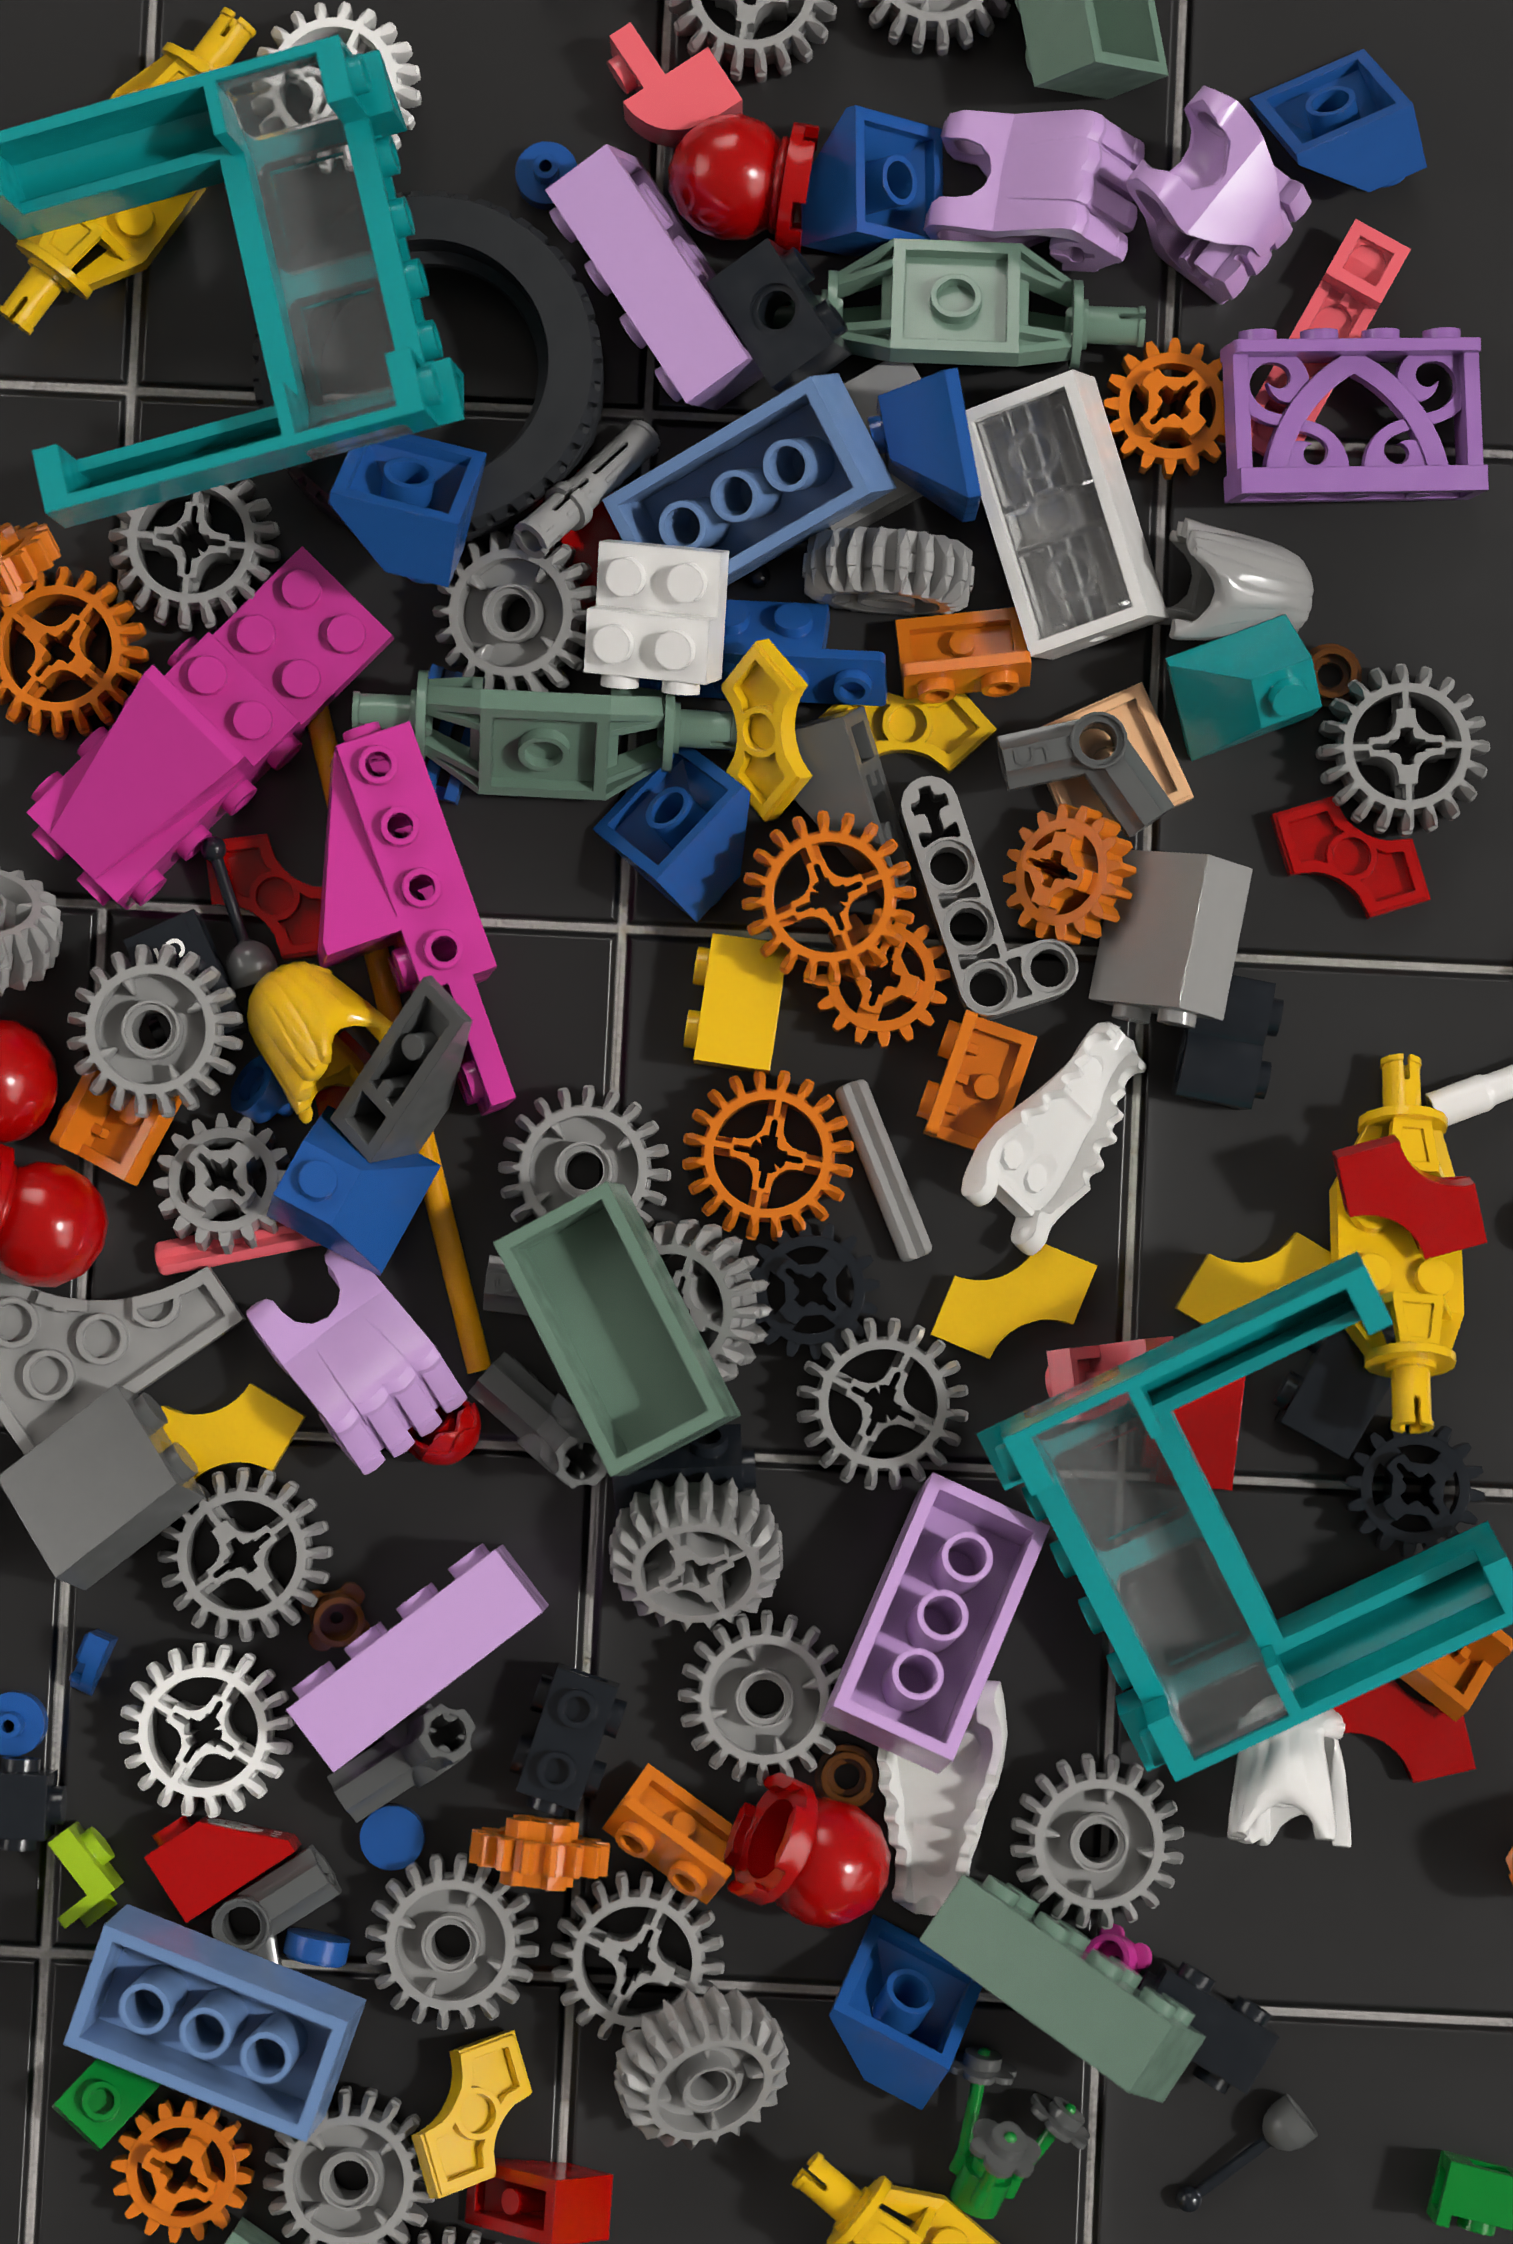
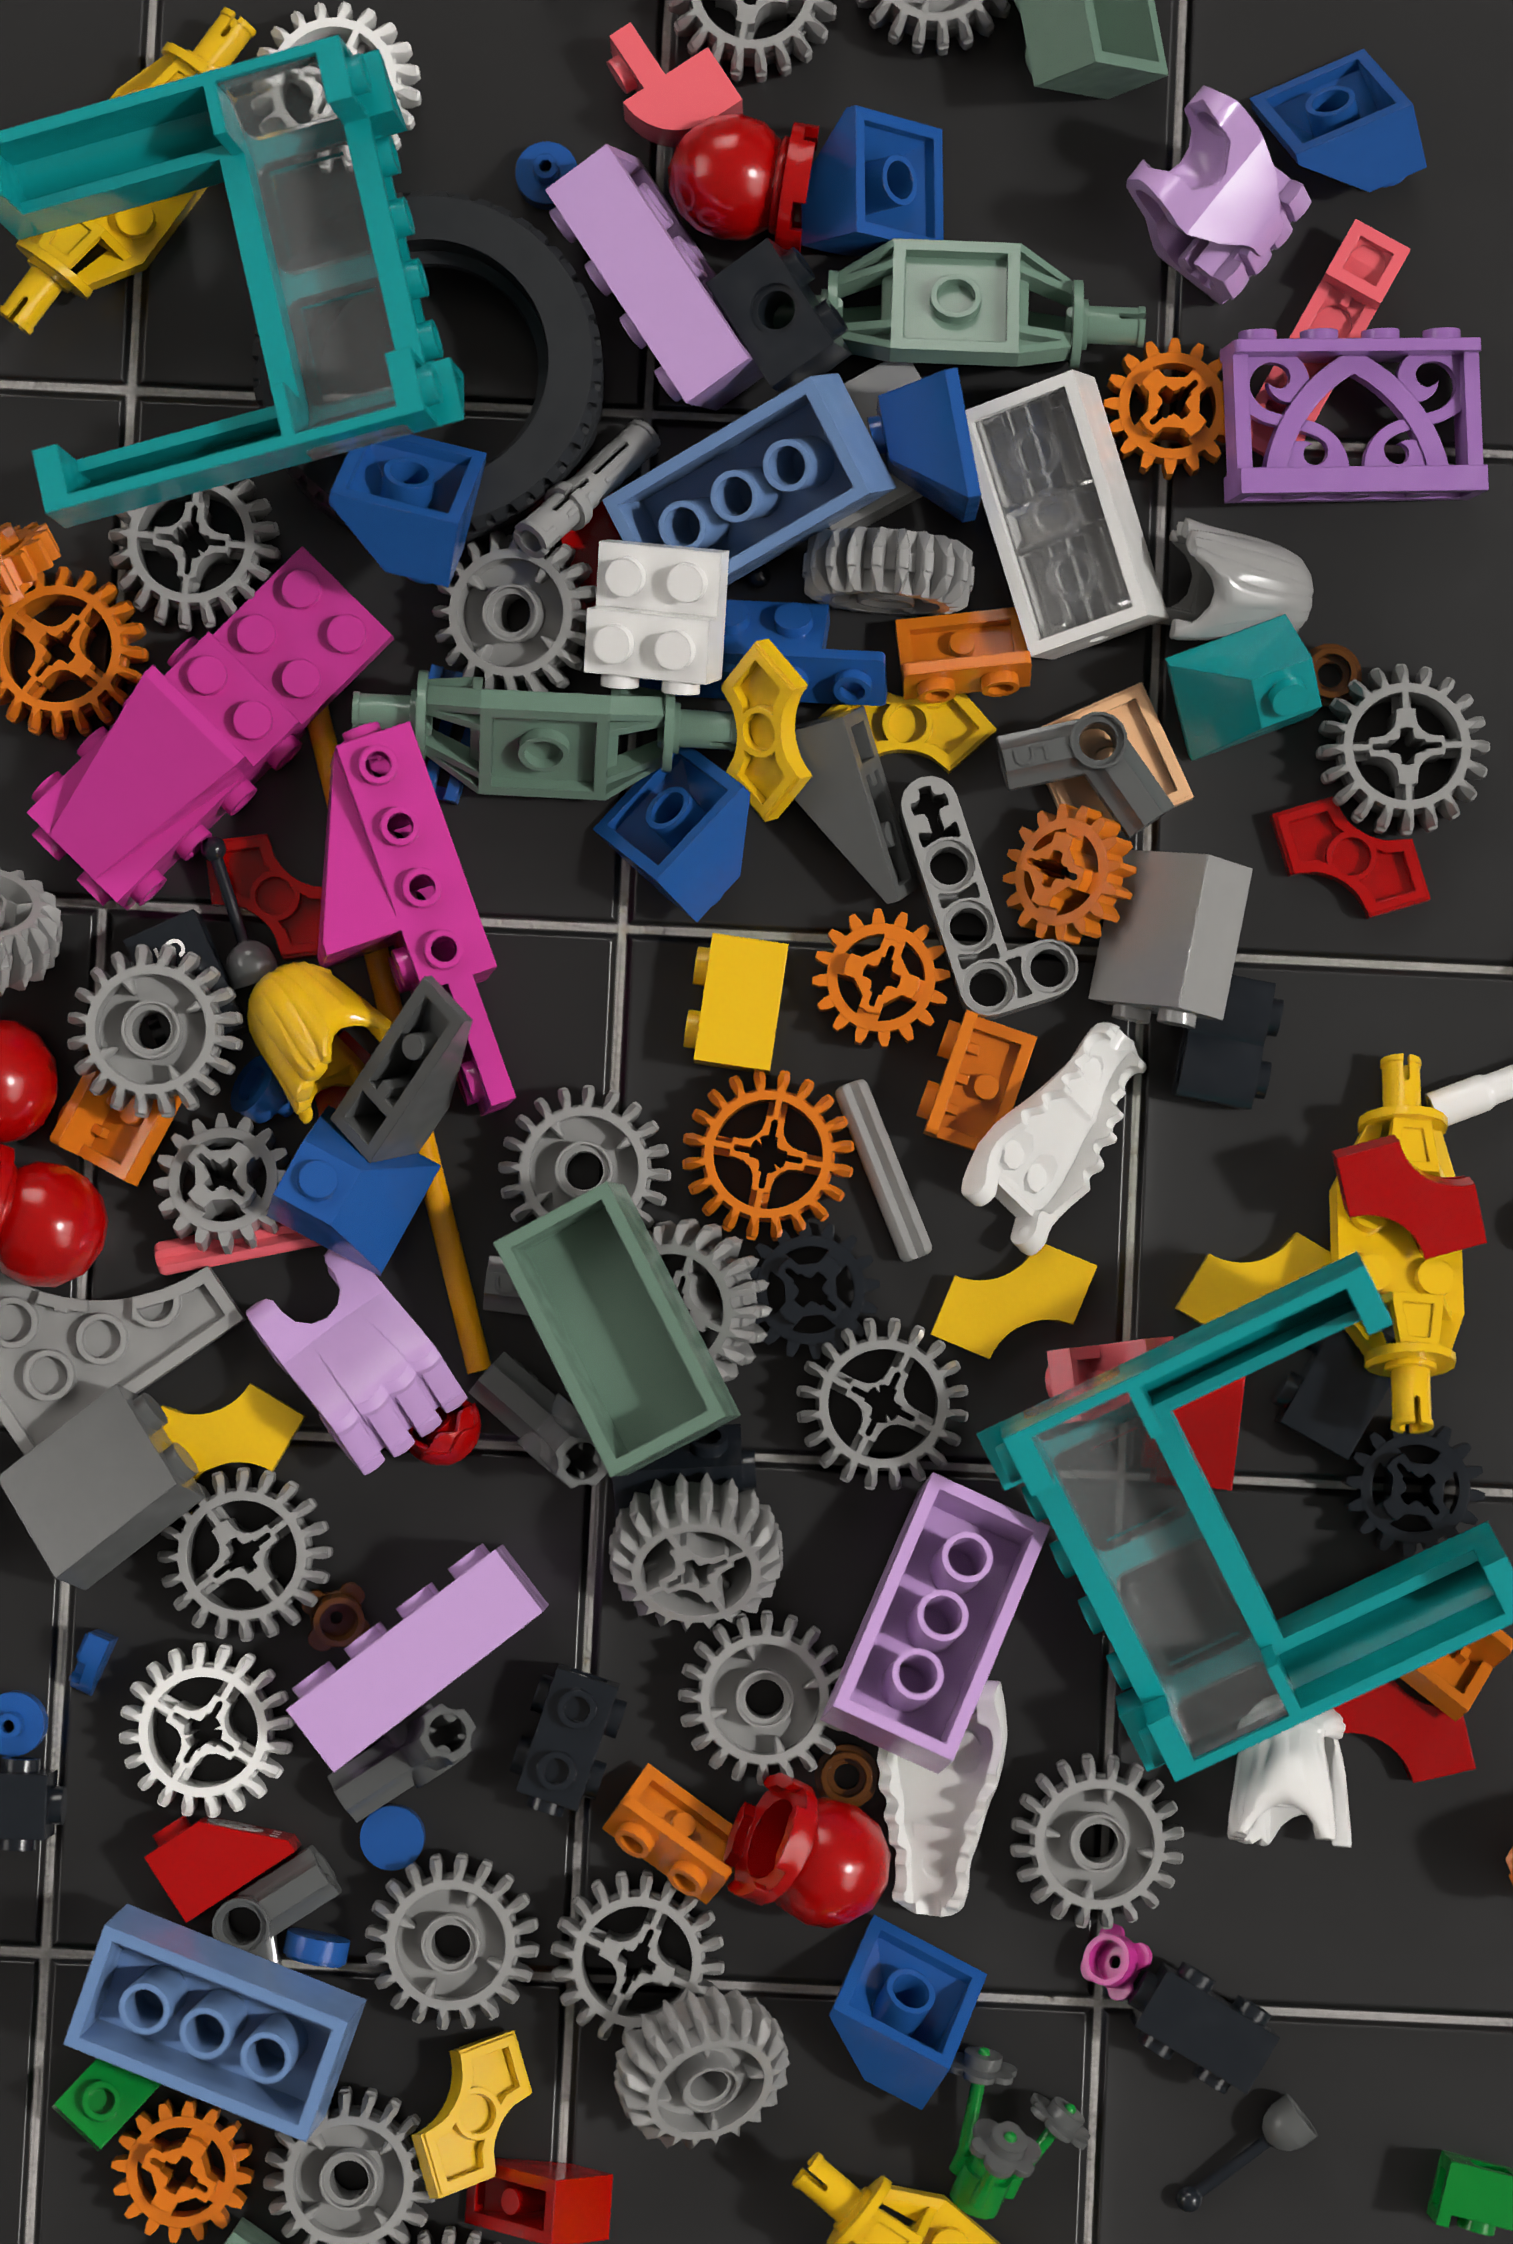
(87, 1860): lime bracket -> none
(539, 1852): orange gear -> none
(808, 846): orange gear -> none
(1046, 180): lavender piece -> none
(1060, 1987): sand green piece -> none

